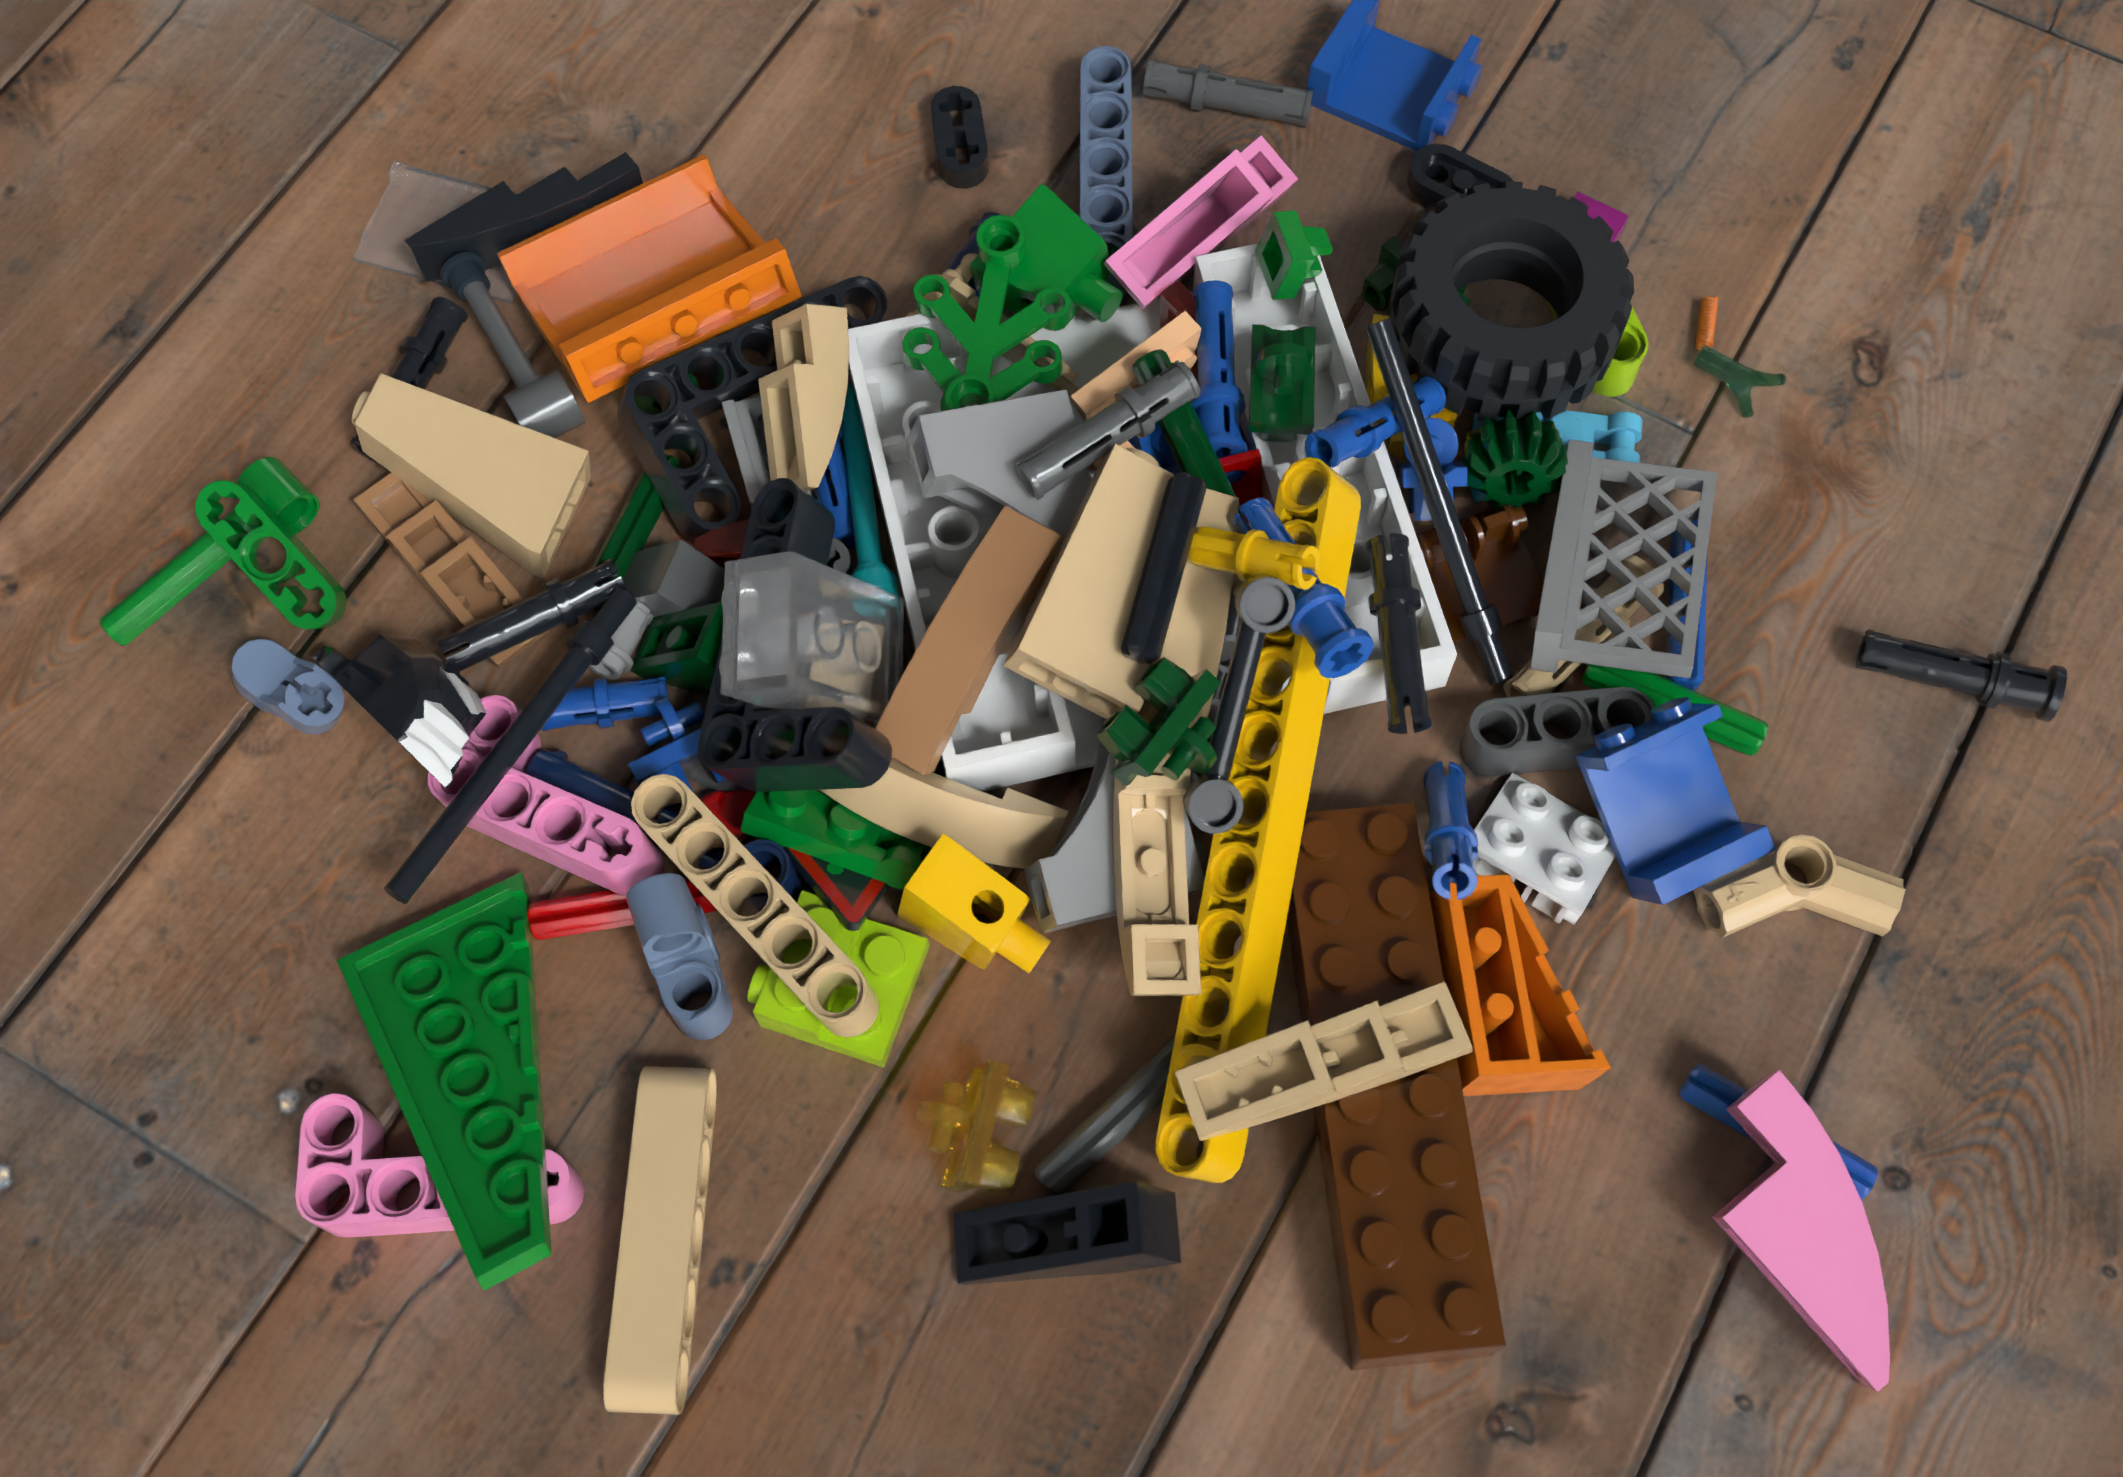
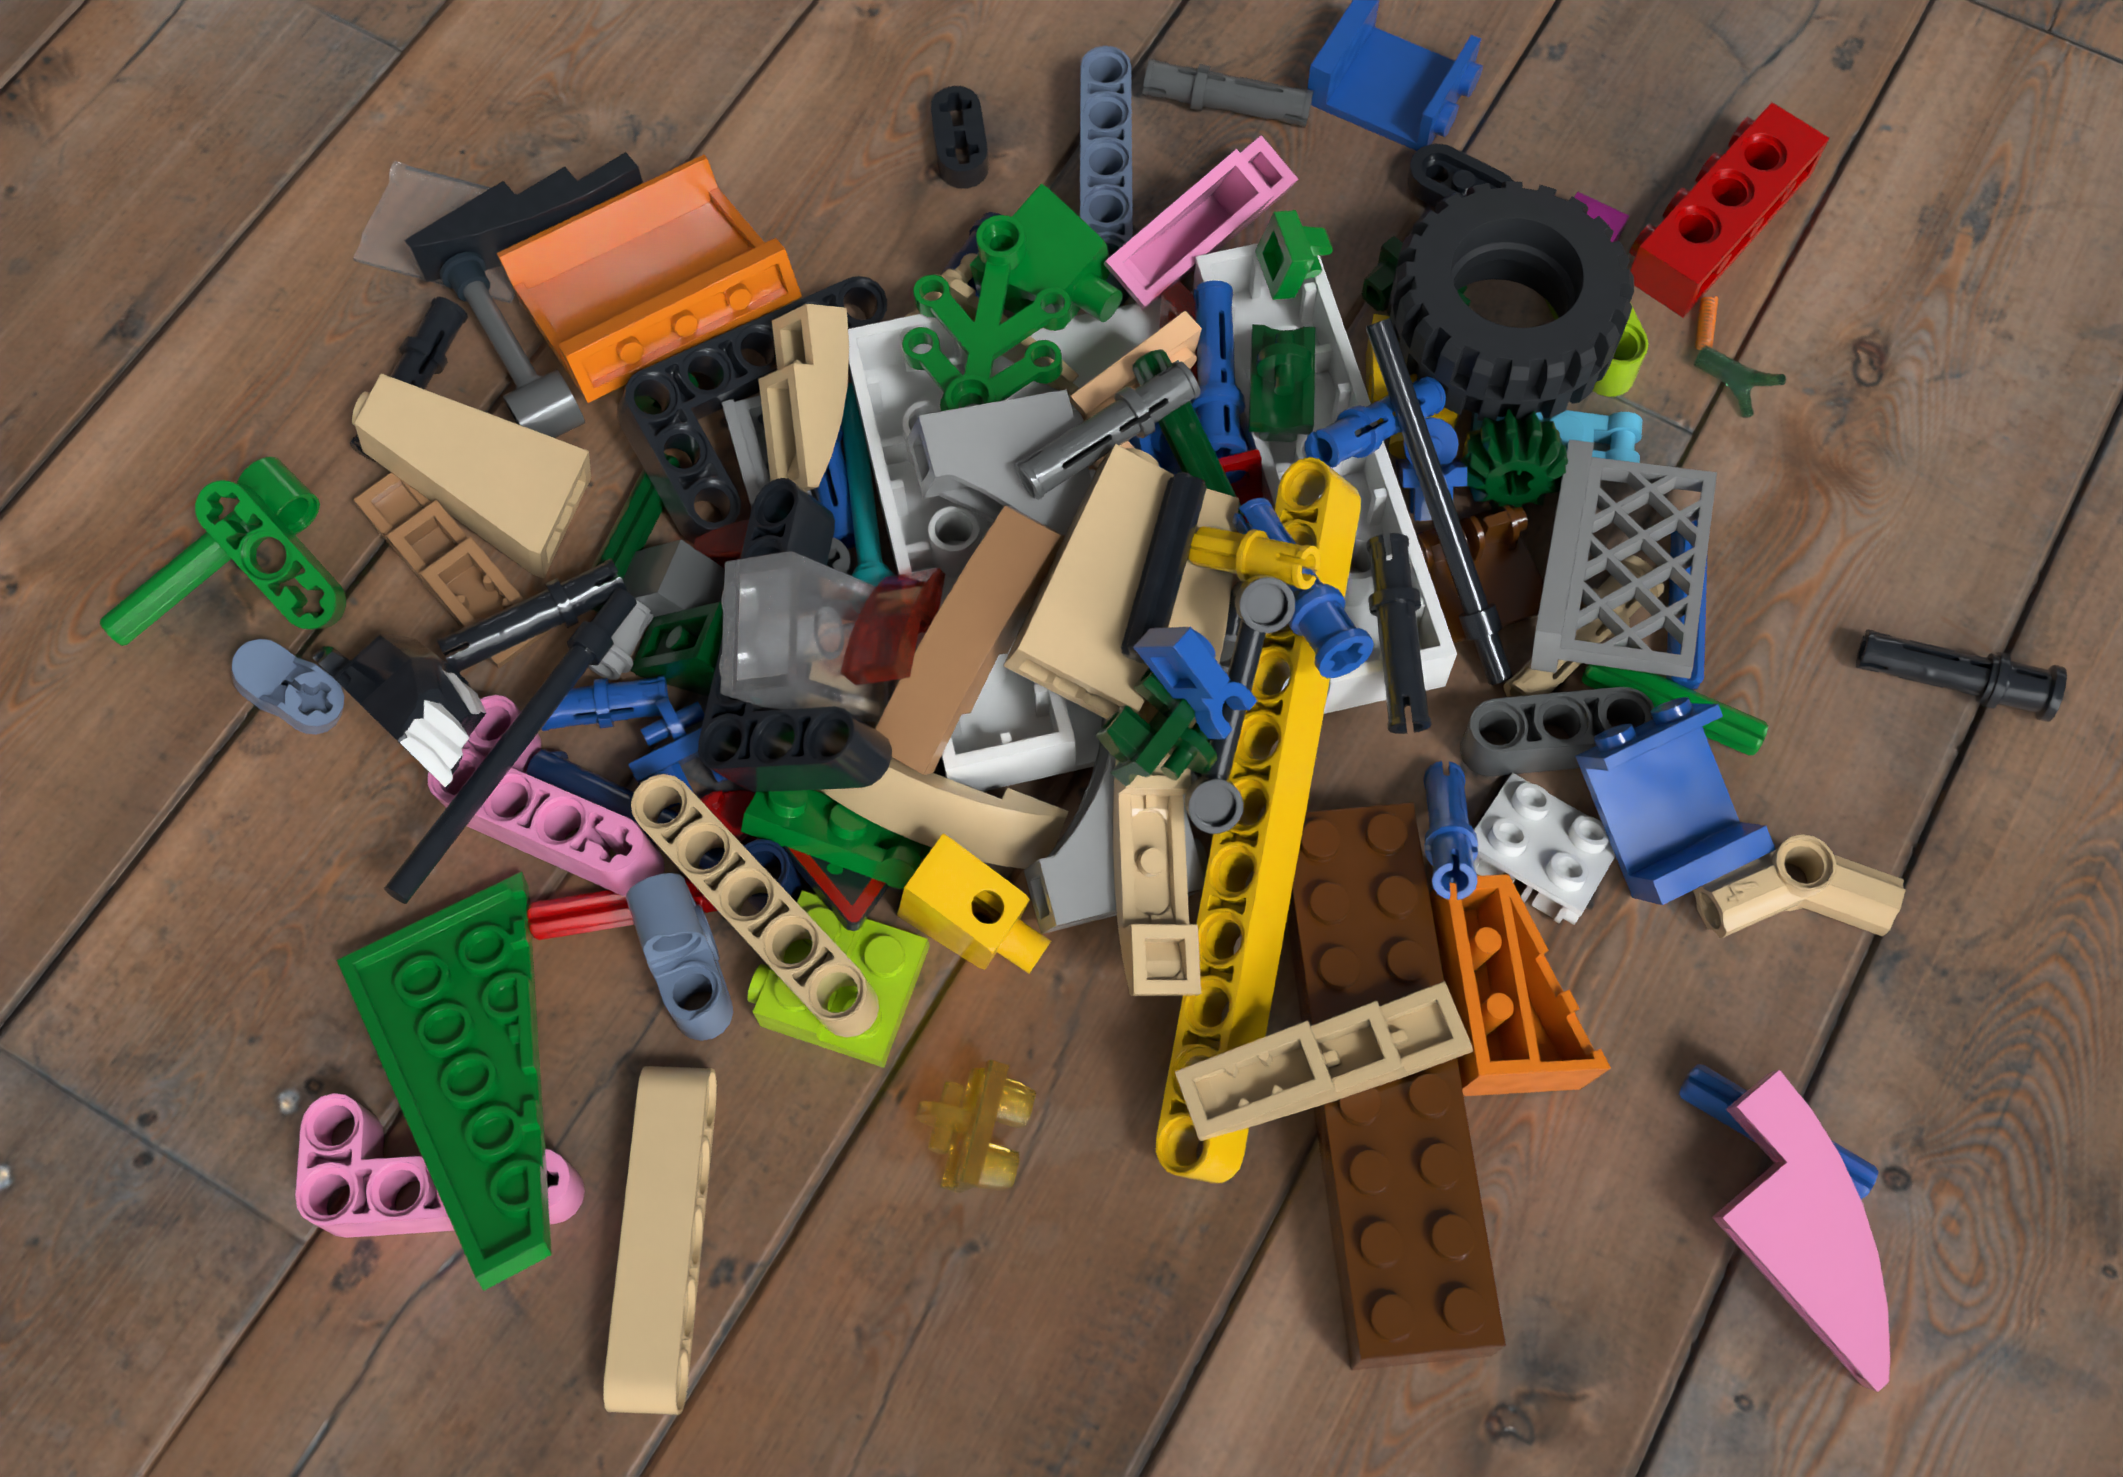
(889, 626): none -> clear red slope
(1069, 1235): black slope -> none
(1106, 1125): dark grey axle -> none
(1189, 671): none -> blue plate
(1726, 208): none -> red brick

